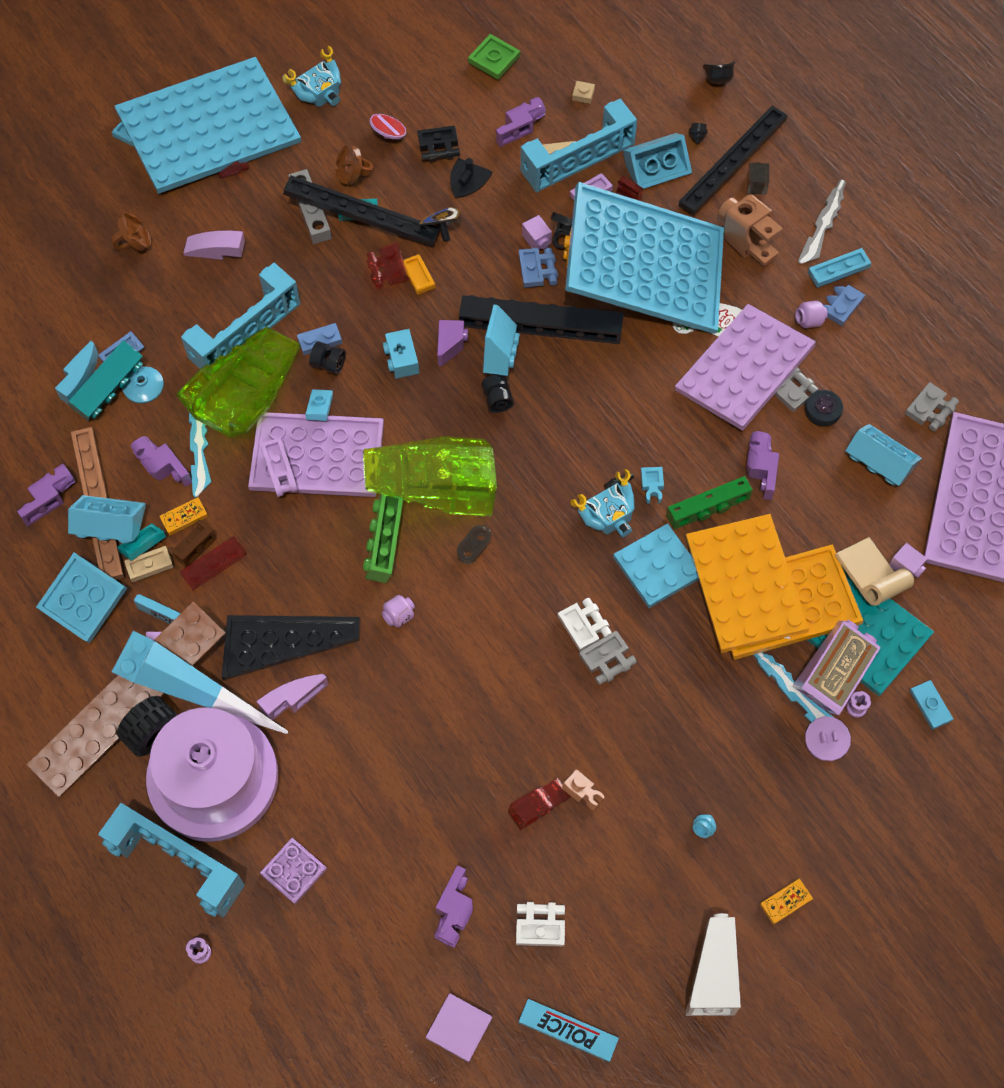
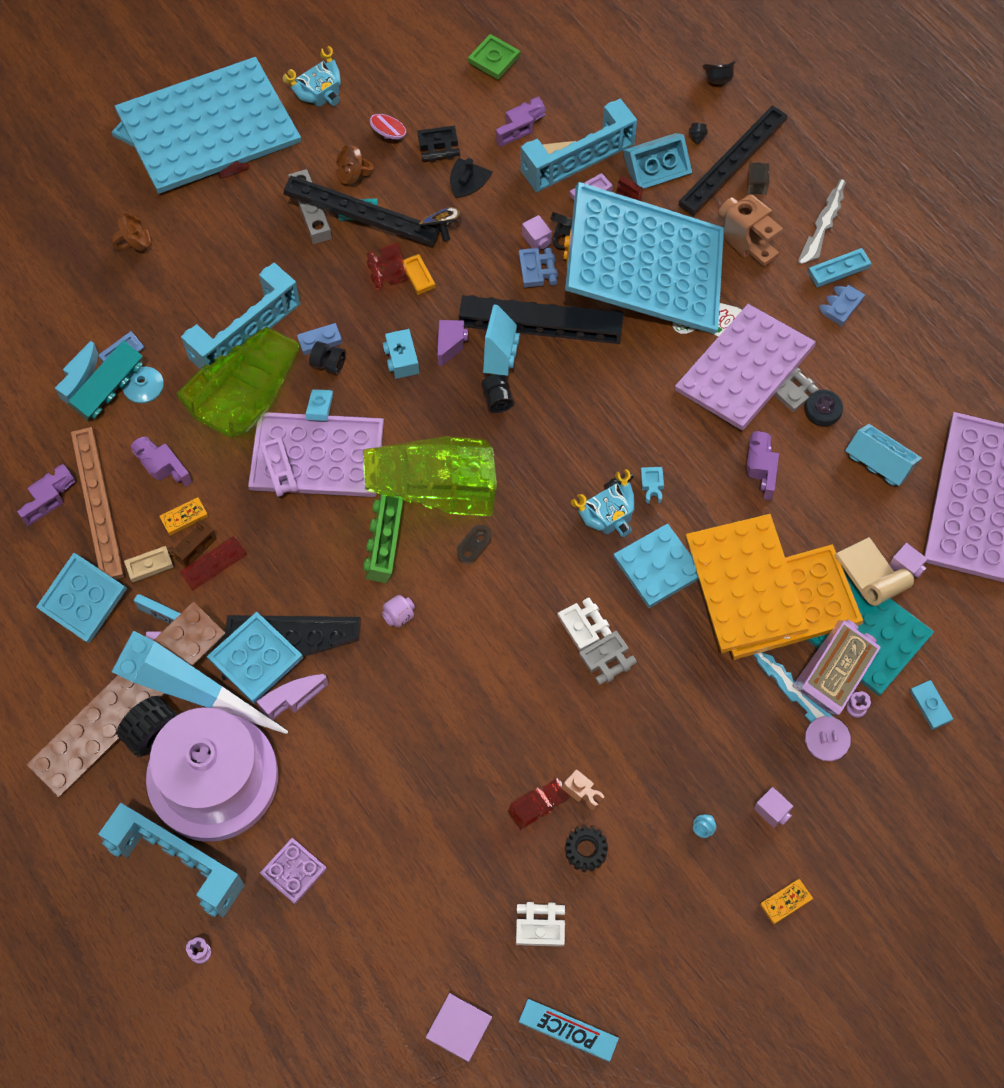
(105, 518): medium azure slope -> none
(146, 539): teal tile -> none
(198, 443): medium azure sword -> none
(215, 244): lavender slope -> none
(255, 657): none -> medium azure plate
(455, 909): medium lavender plate -> none
(579, 861): none -> black tyre
(583, 92): tan plate -> none
(702, 508): green piece -> none
(716, 972): white slope -> none
(774, 808): none -> lavender brick
(811, 314): lavender head -> none
(927, 402): light grey plate -> none

